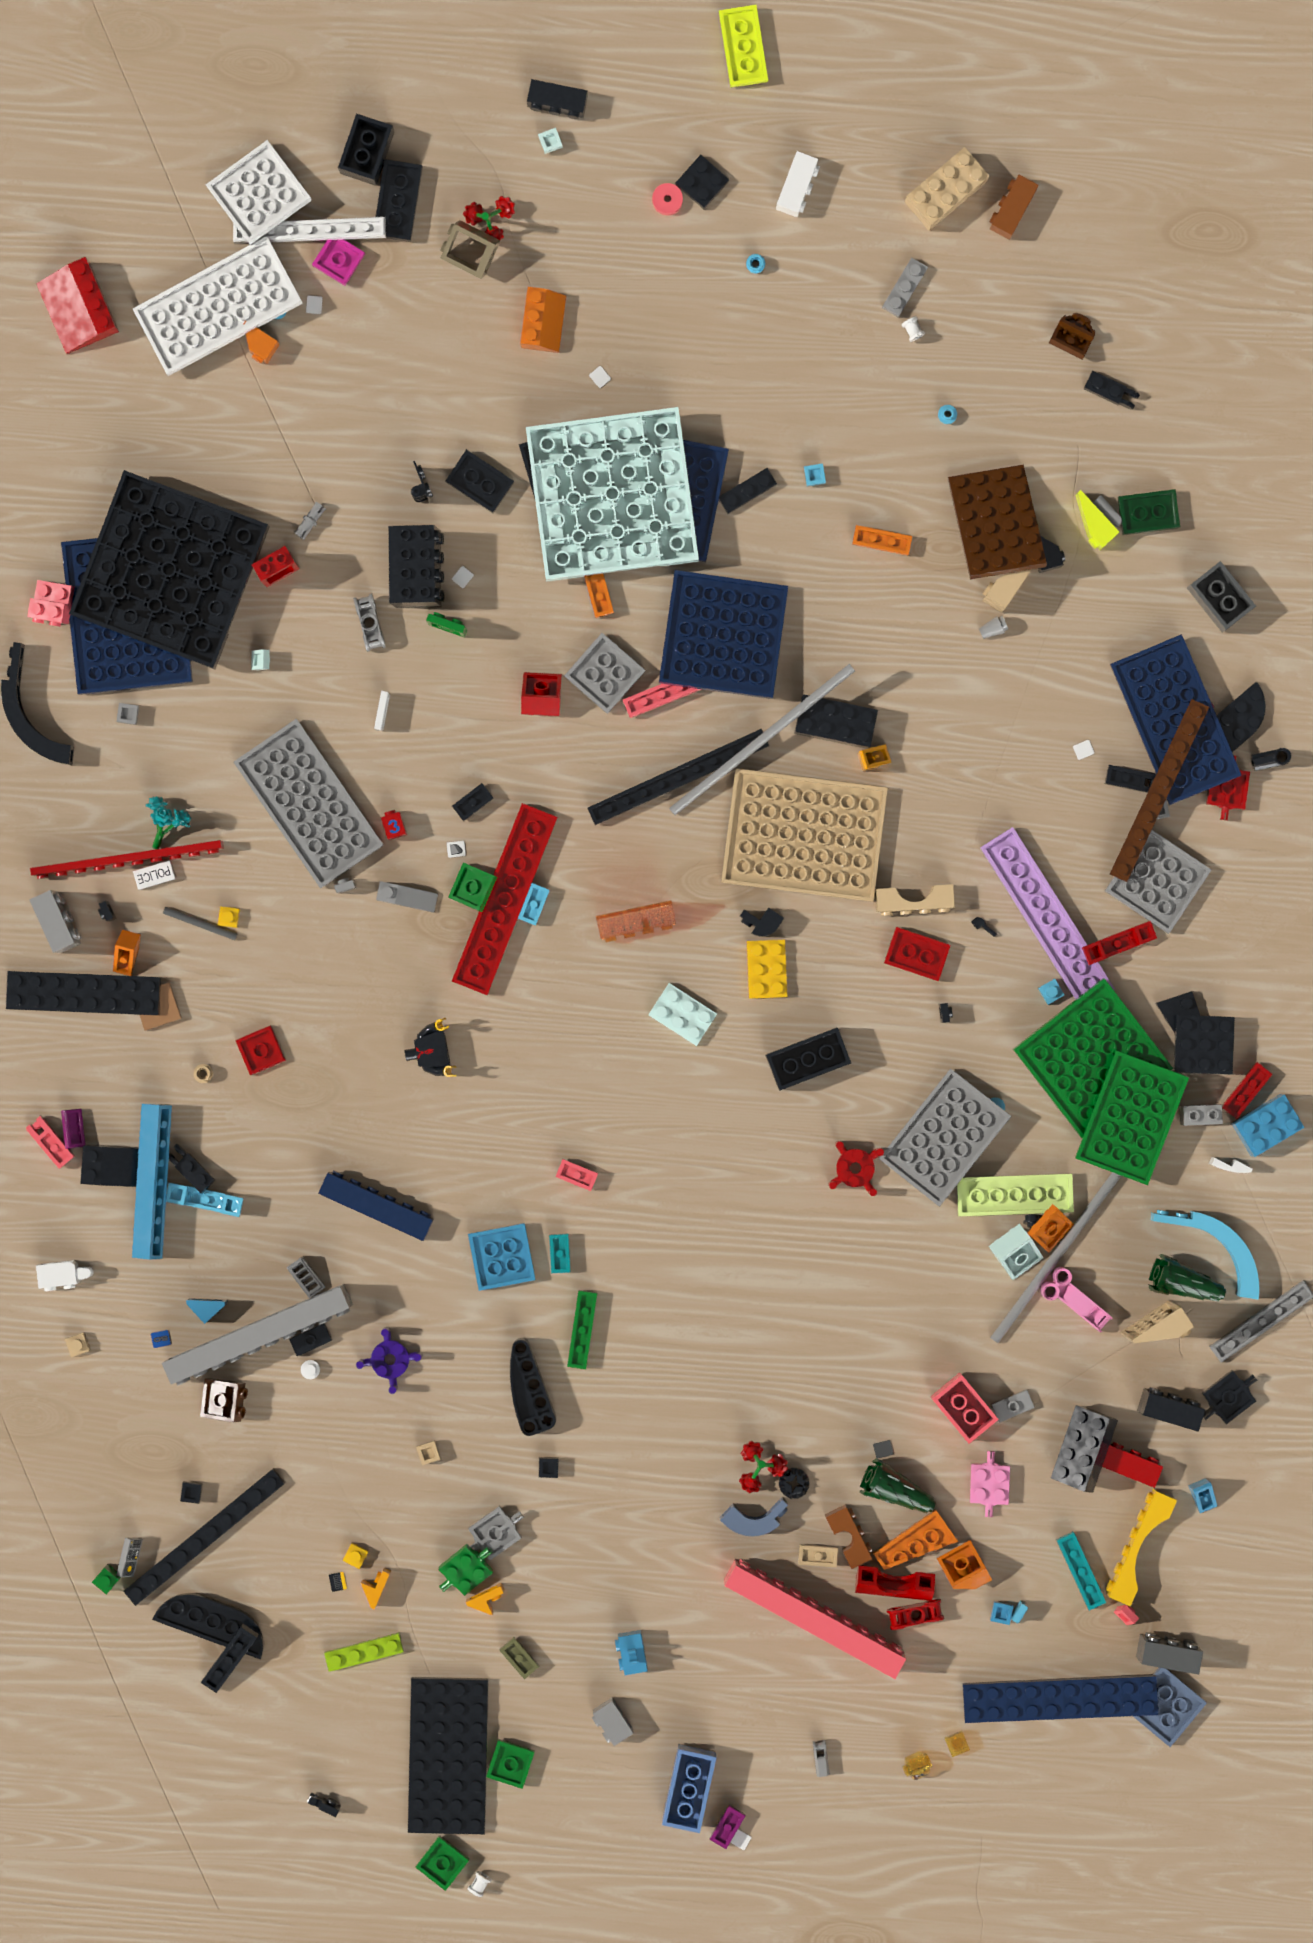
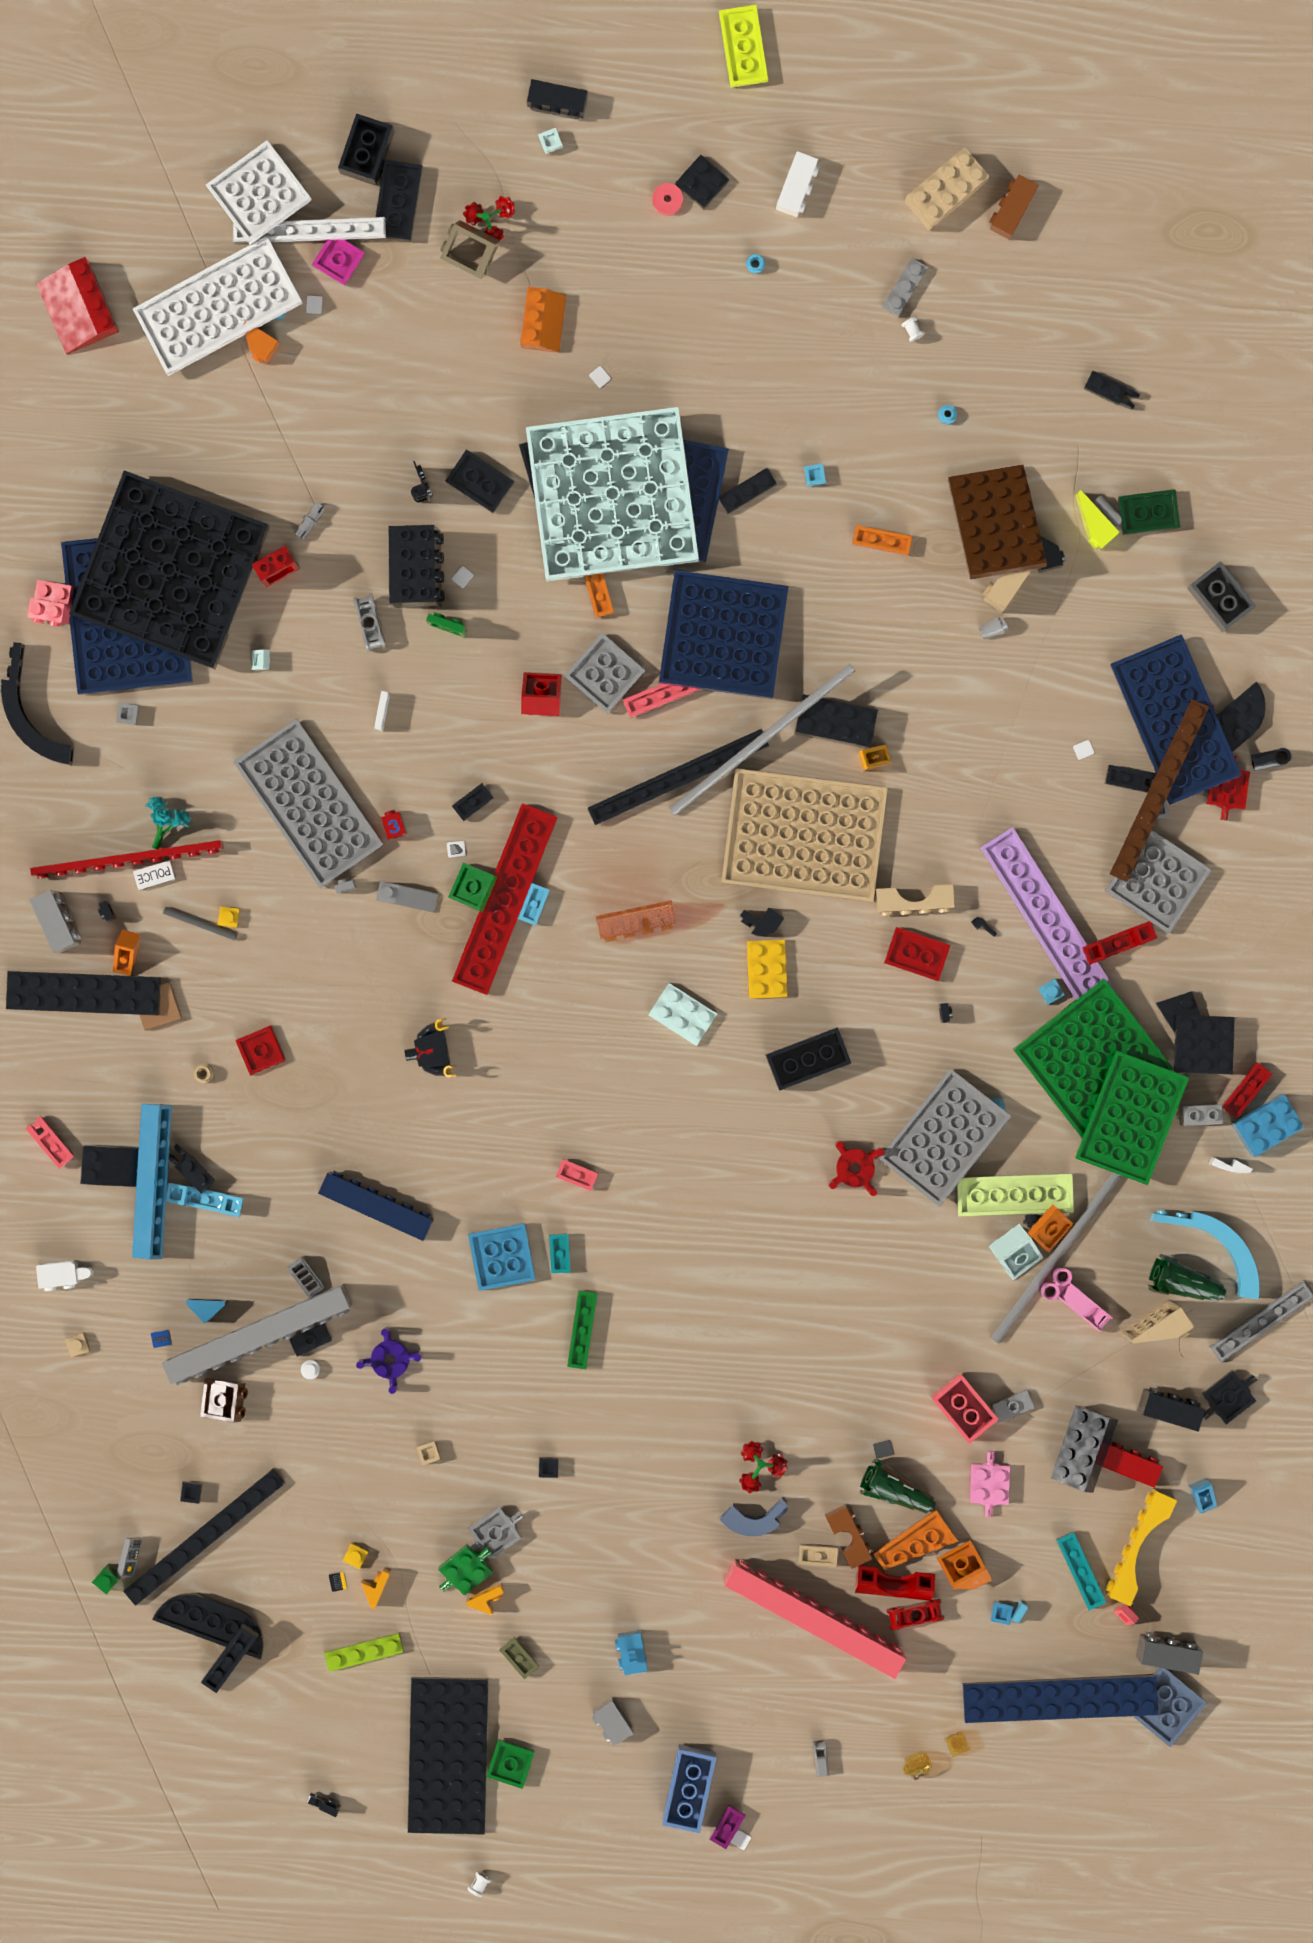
(73, 1128): magenta plate -> none
(442, 1863): green plate -> none
(525, 1396): black beam -> none
(786, 1488): black gear -> none
(1073, 335): reddish brown slope -> none

